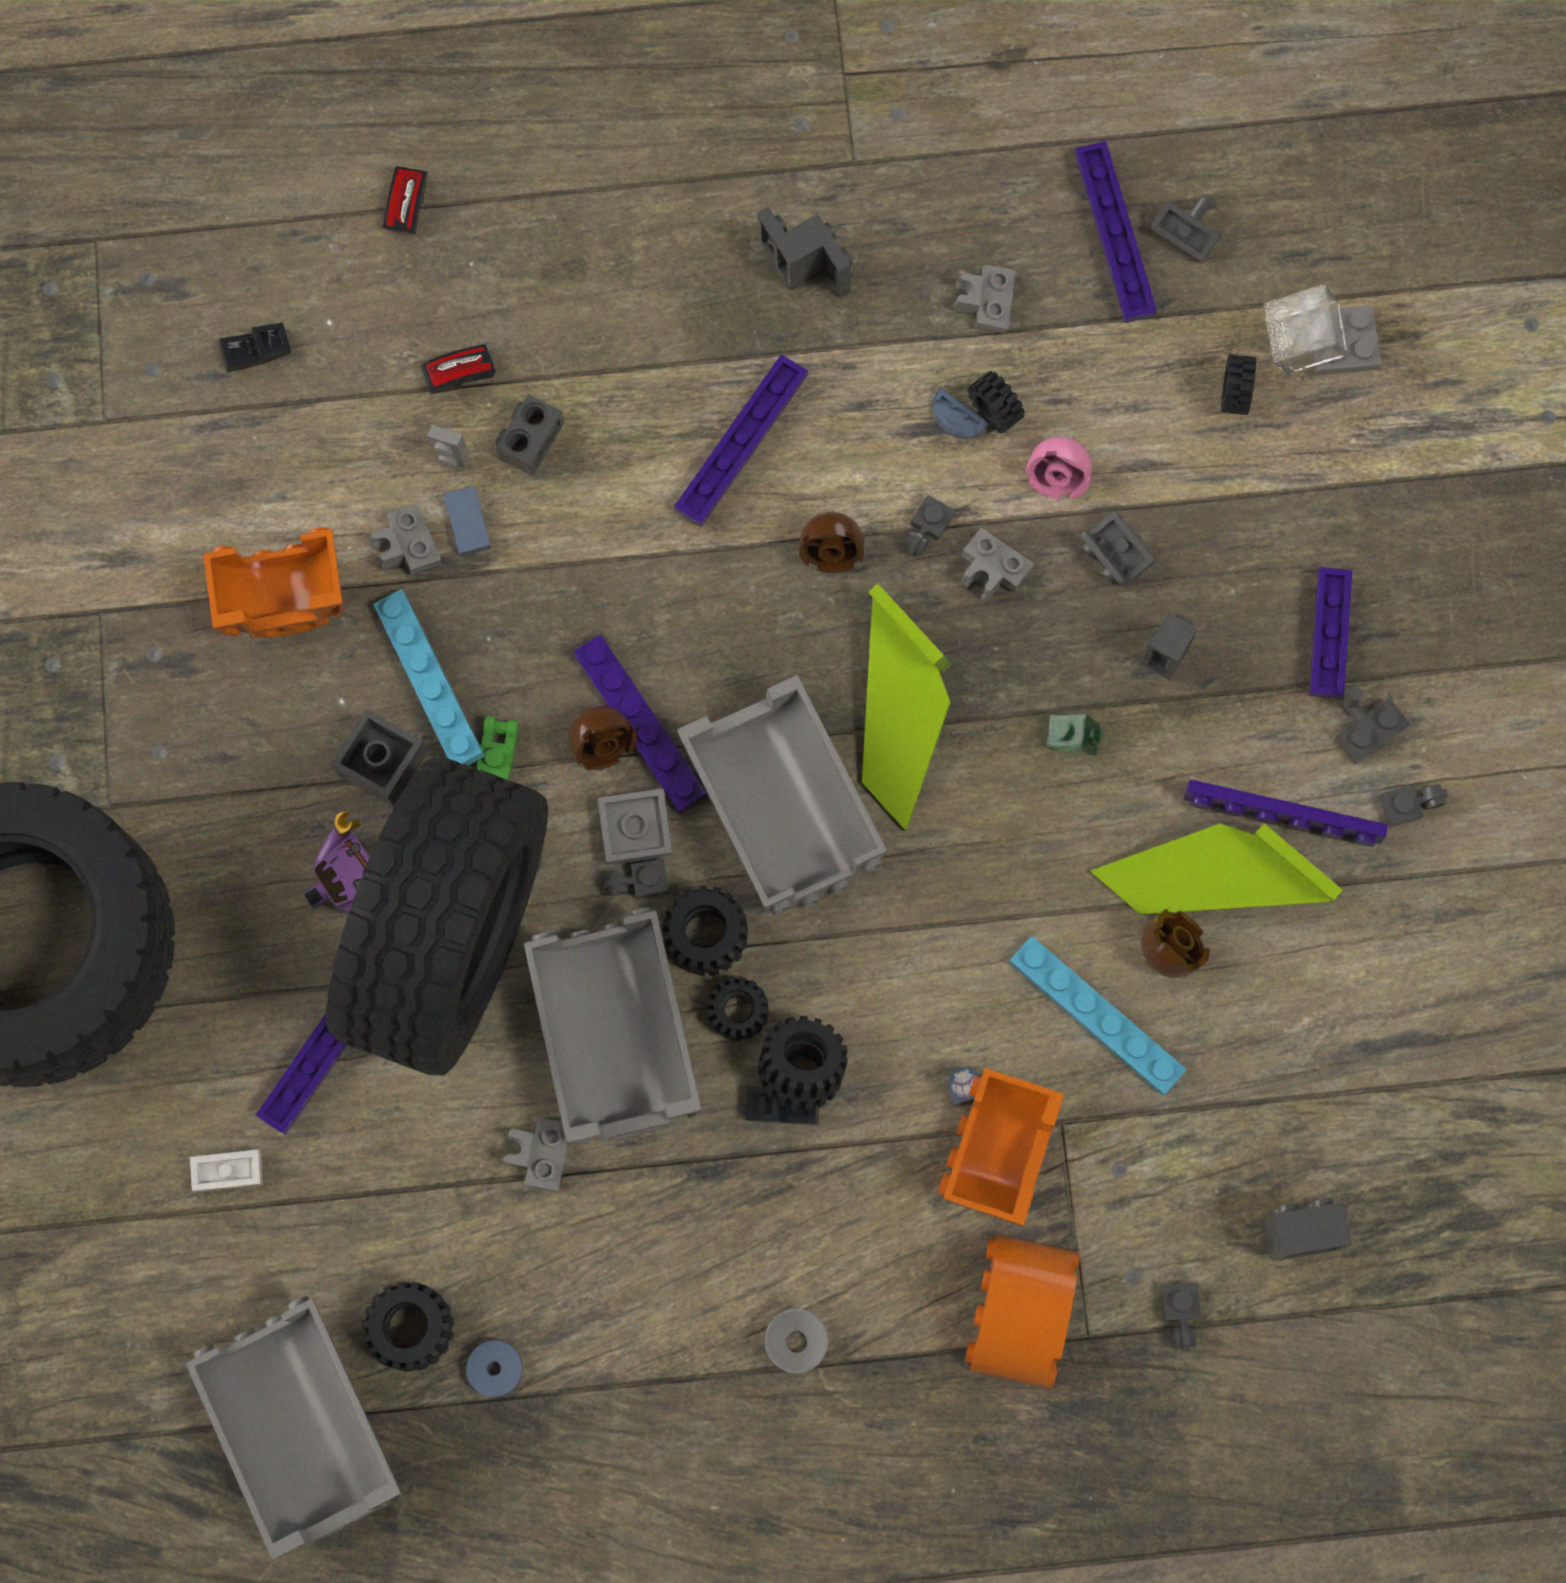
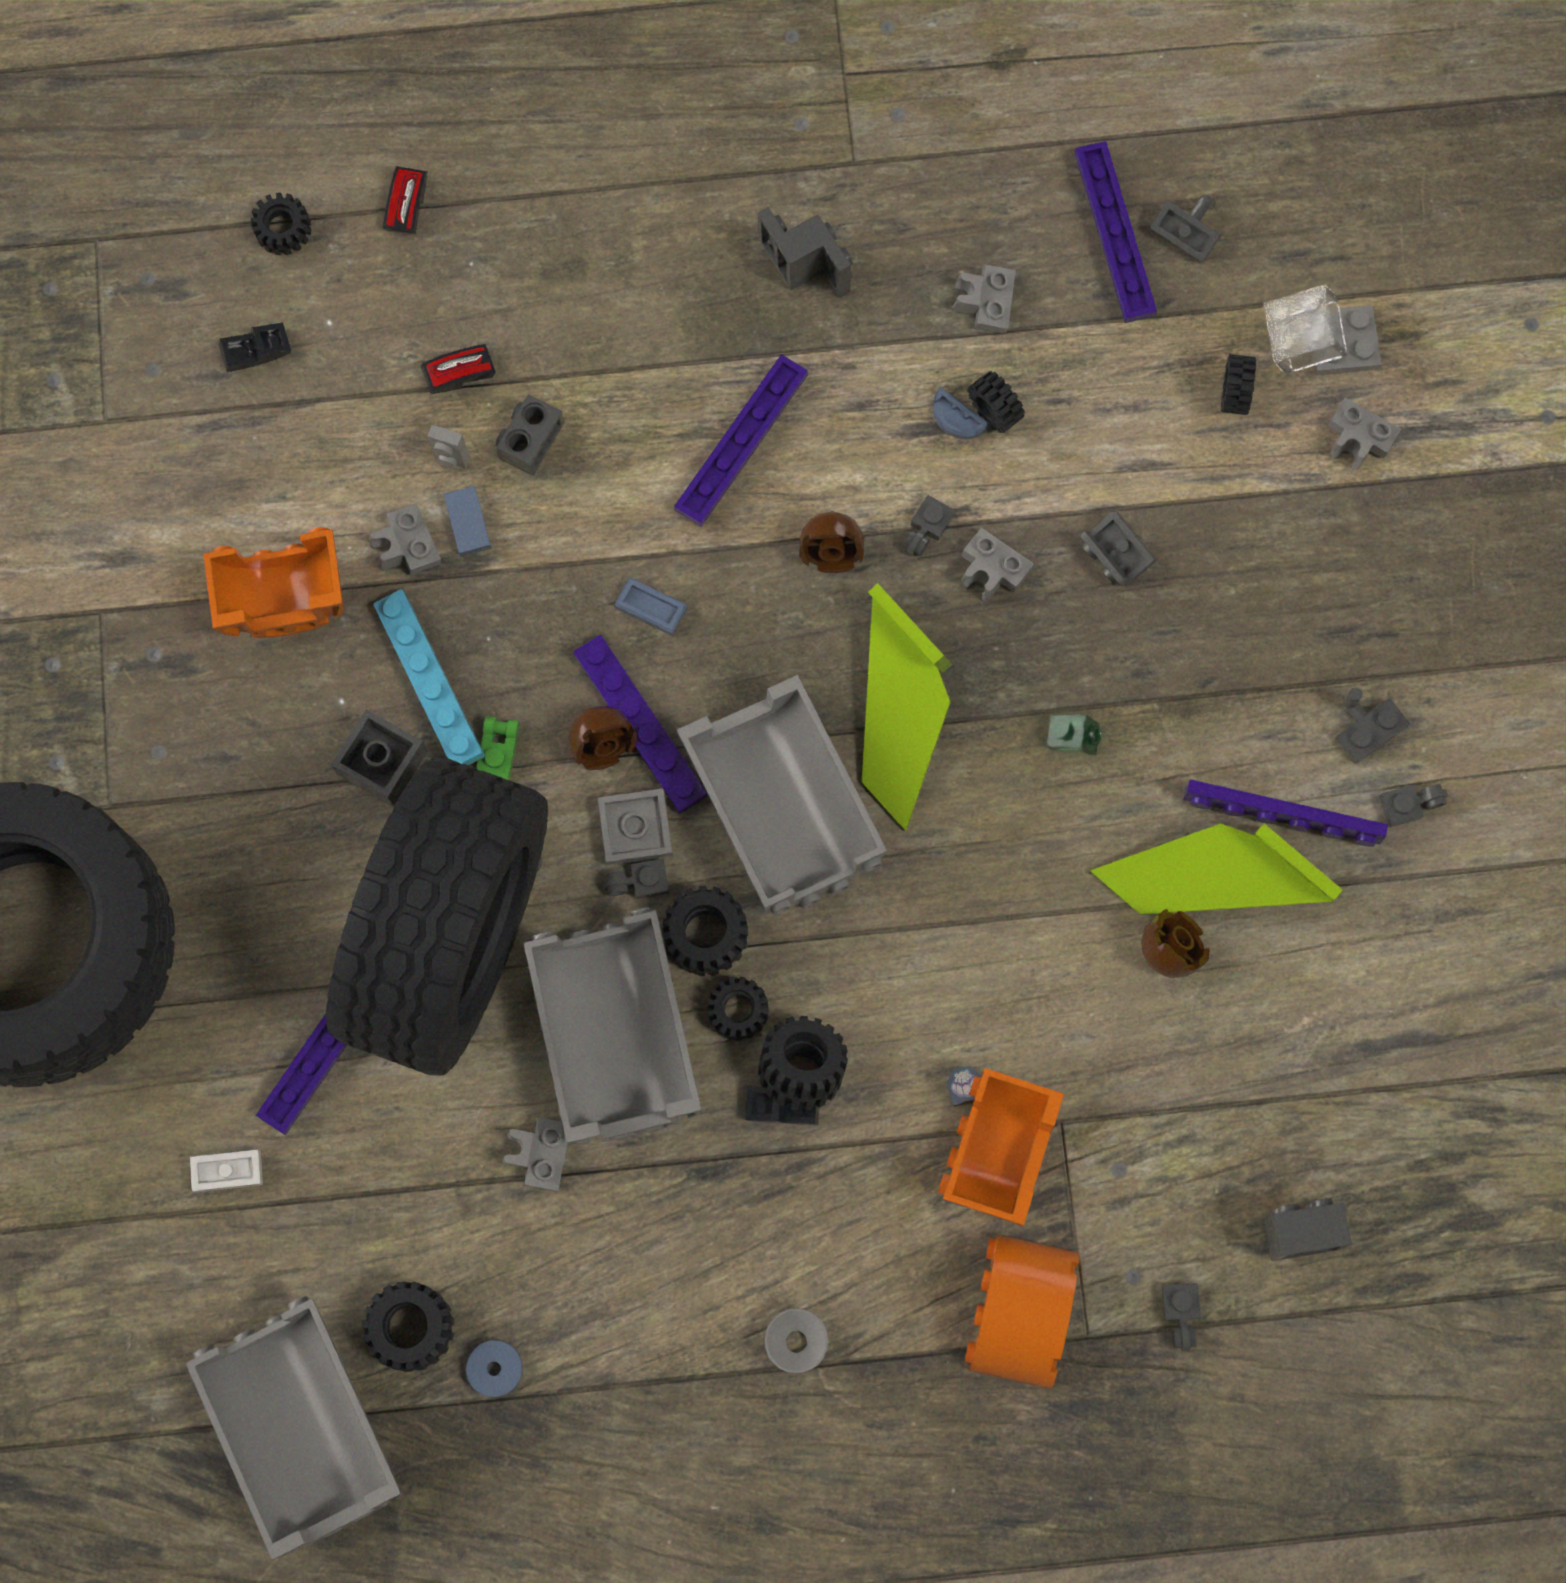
(274, 208): none -> black tyre
(339, 866): torso -> none
(651, 606): none -> sand blue tile
(1060, 467): bright pink cylinder -> none
(1097, 1016): medium azure plate -> none
(1169, 645): dark grey brick -> none
(1330, 633): dark purple plate -> none
(1361, 432): none -> light grey plate

